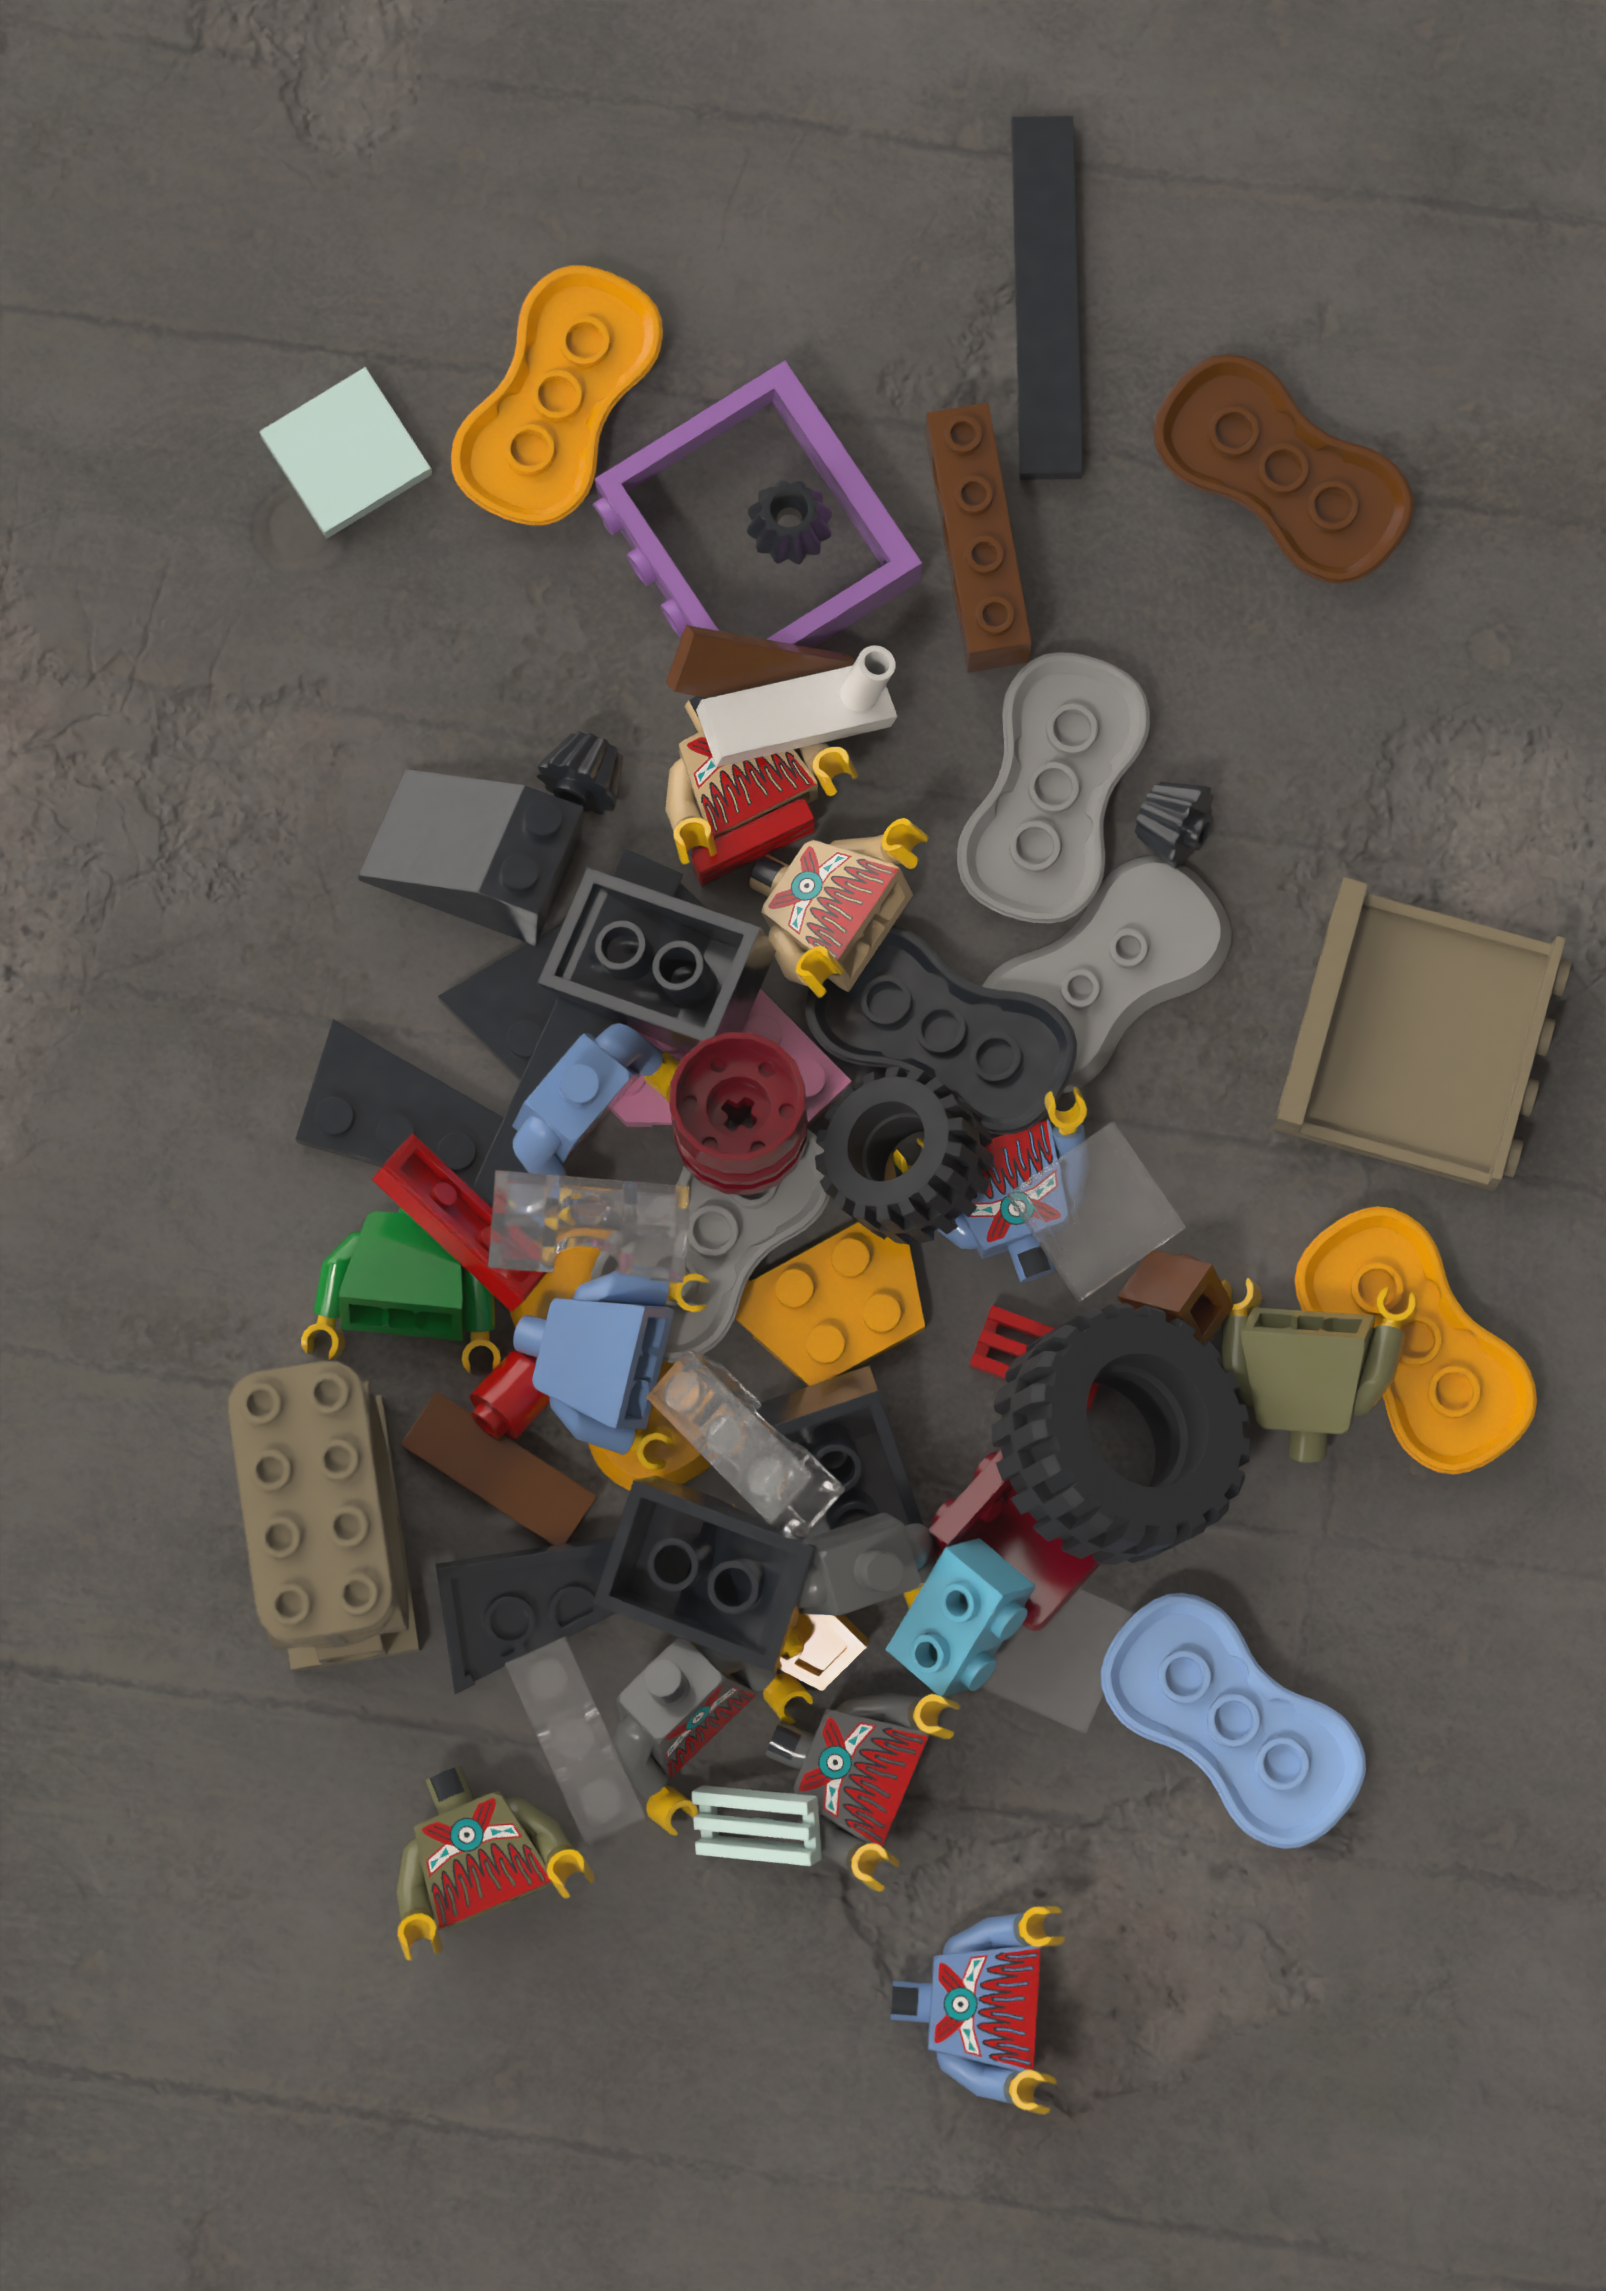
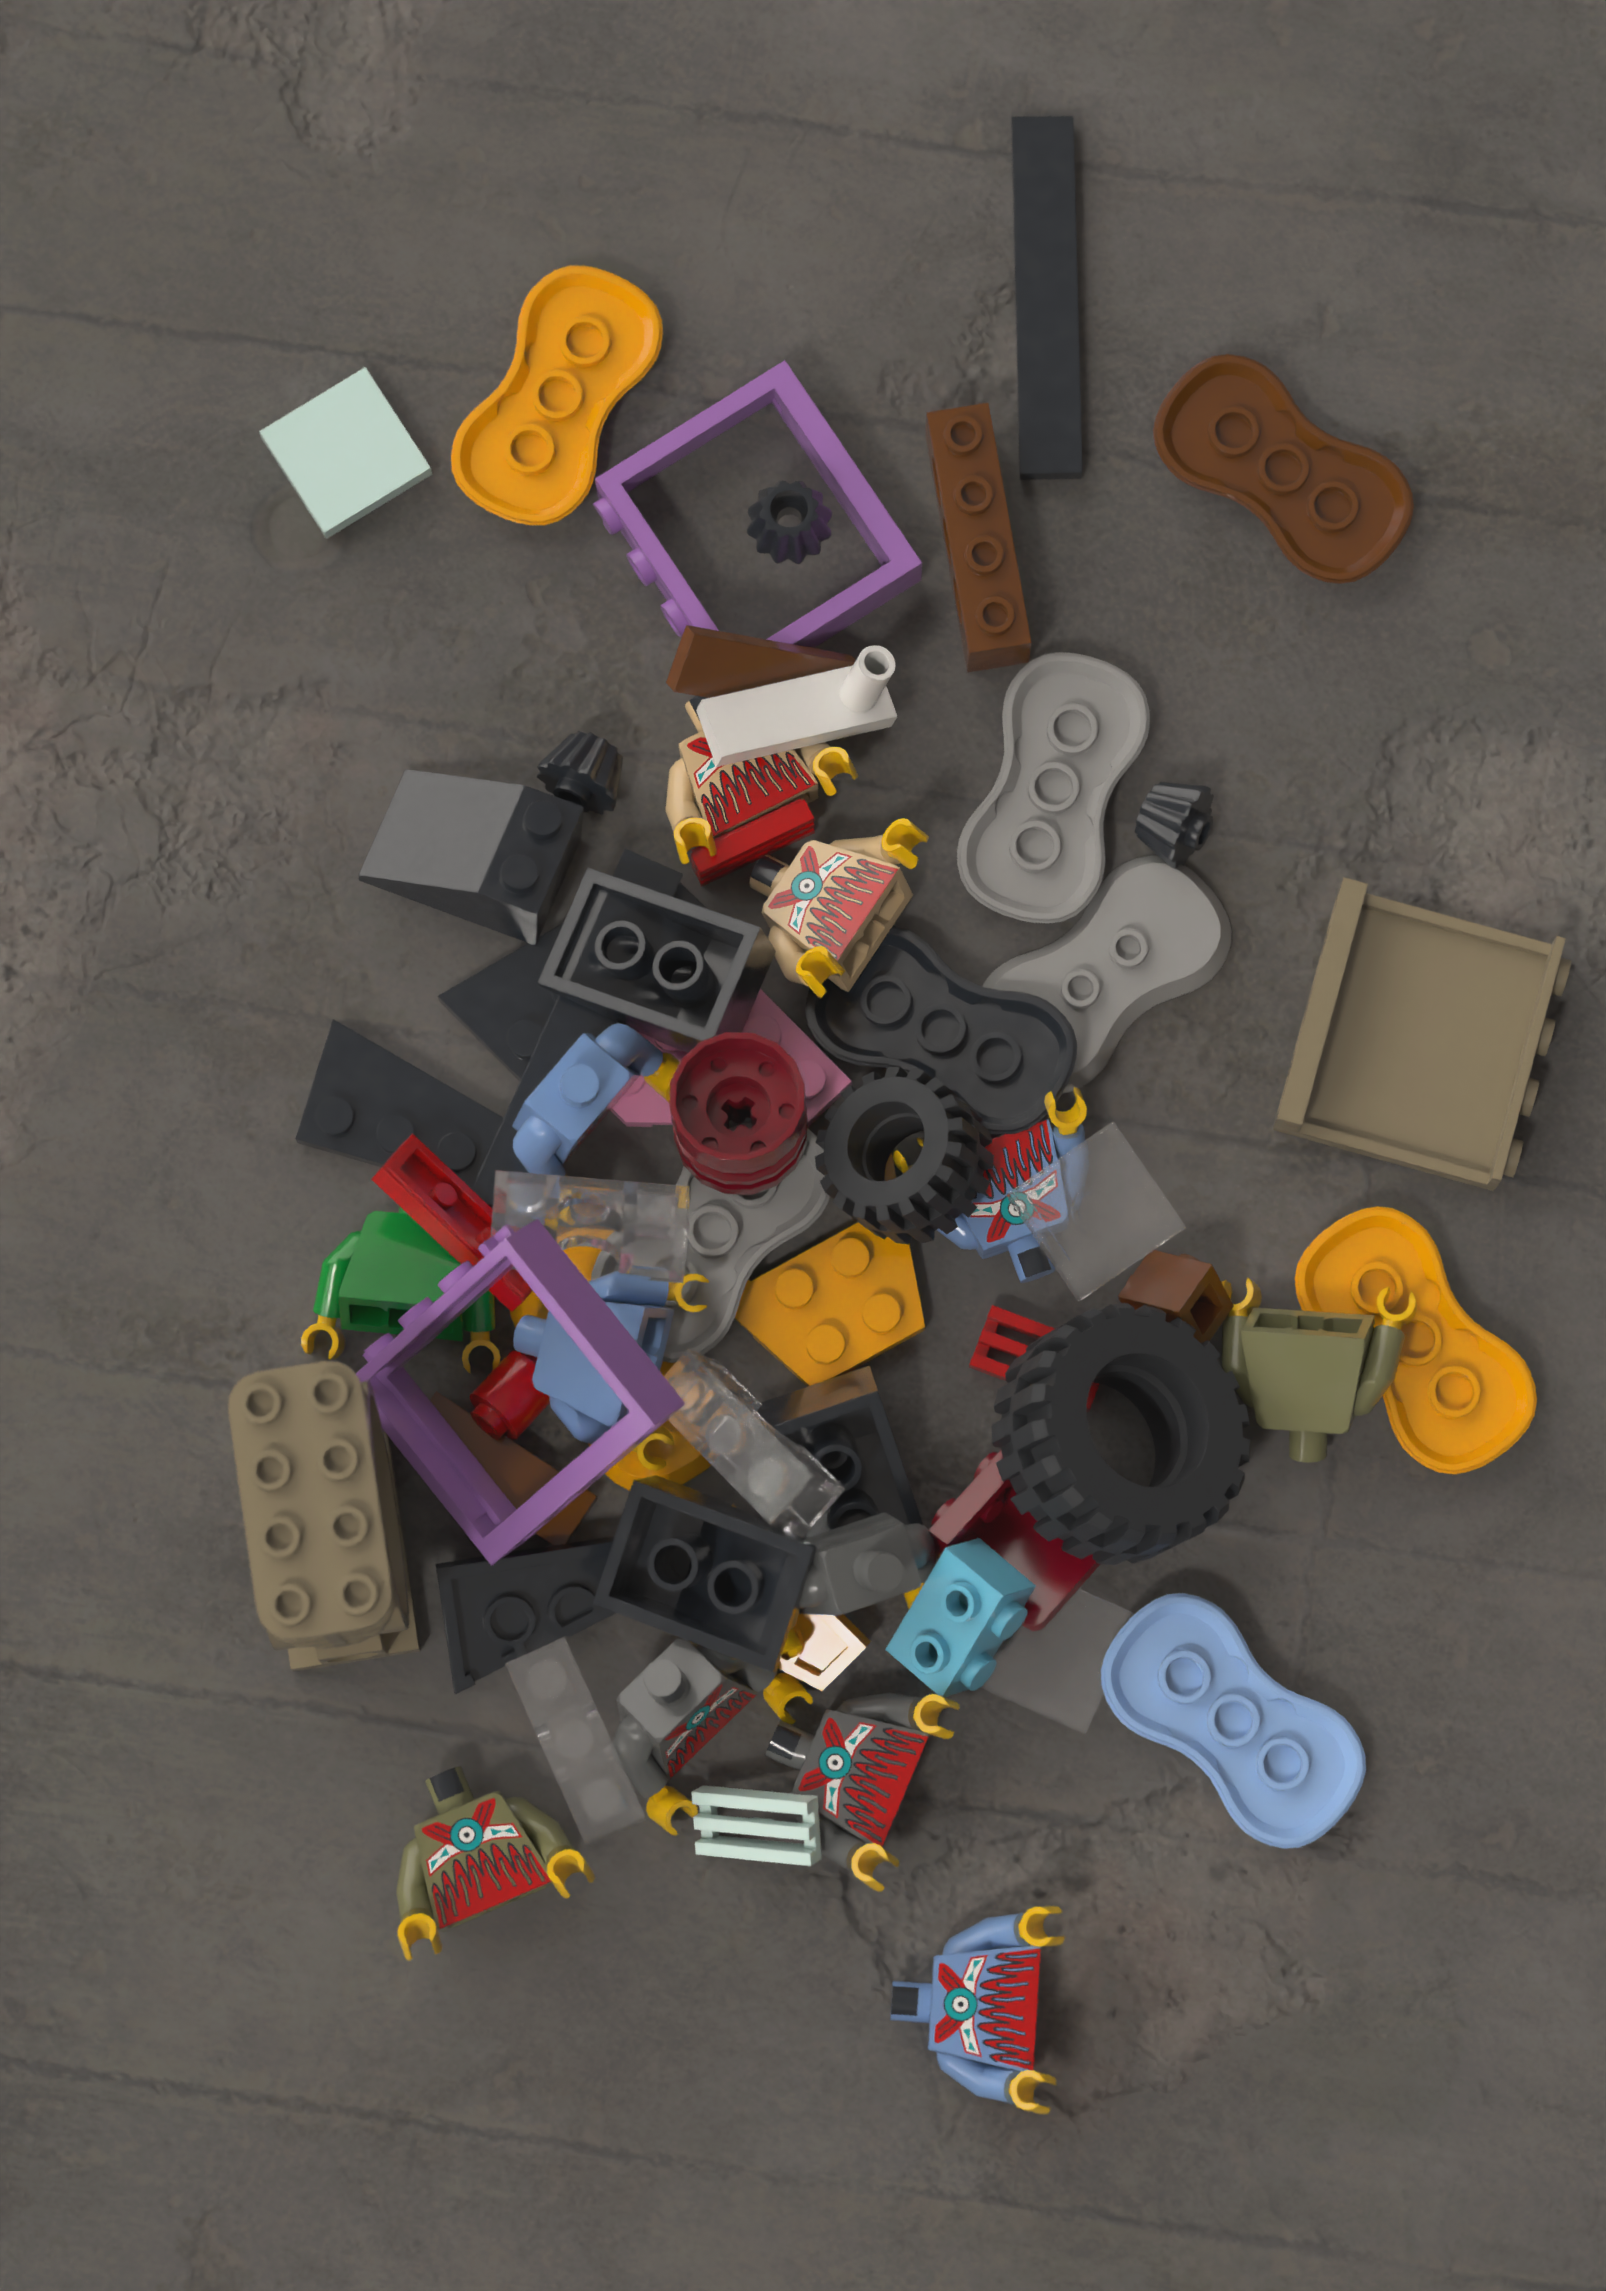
(439, 1452): none -> medium lavender window

